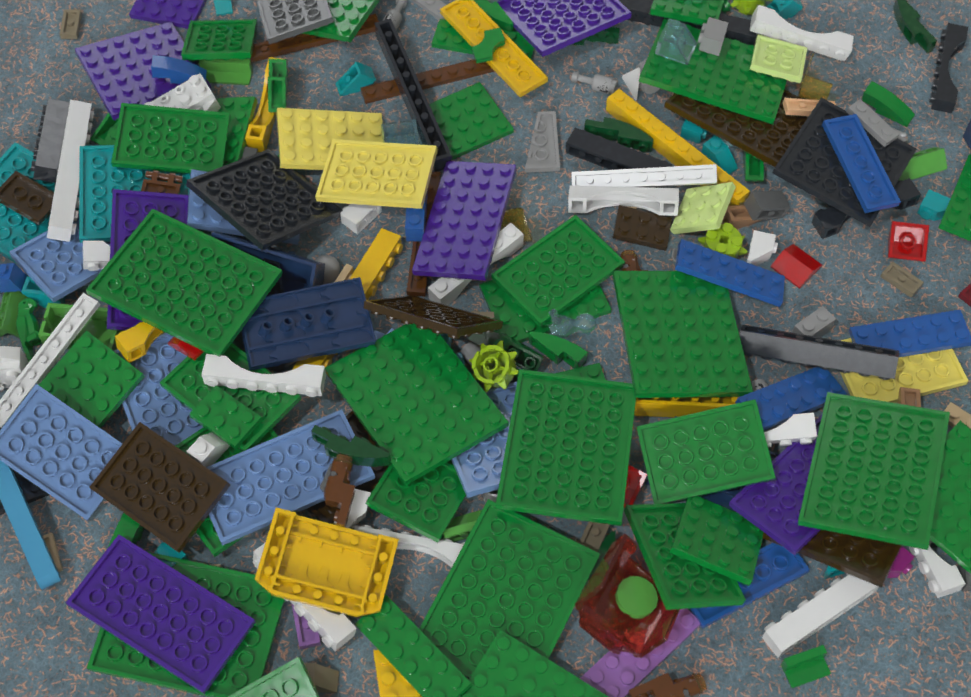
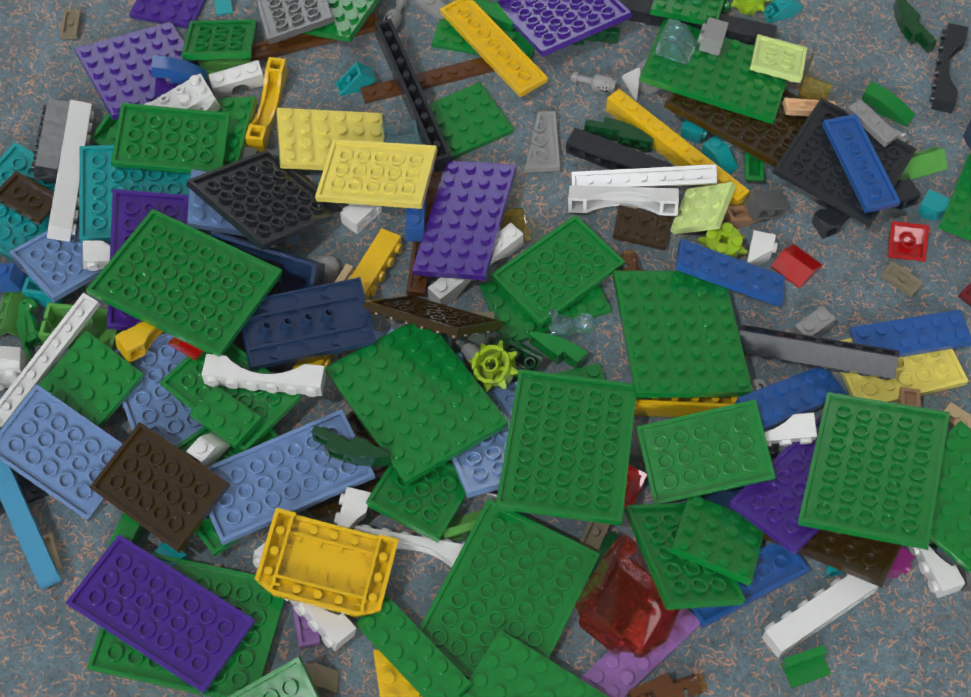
(155, 185): reddish brown plate -> none
(246, 74): none -> white arch
(277, 84): green slope -> none
(337, 488): reddish brown plate -> none
(484, 50): green tile -> none
(636, 597): bright green tile -> none
(770, 24): white arch -> none

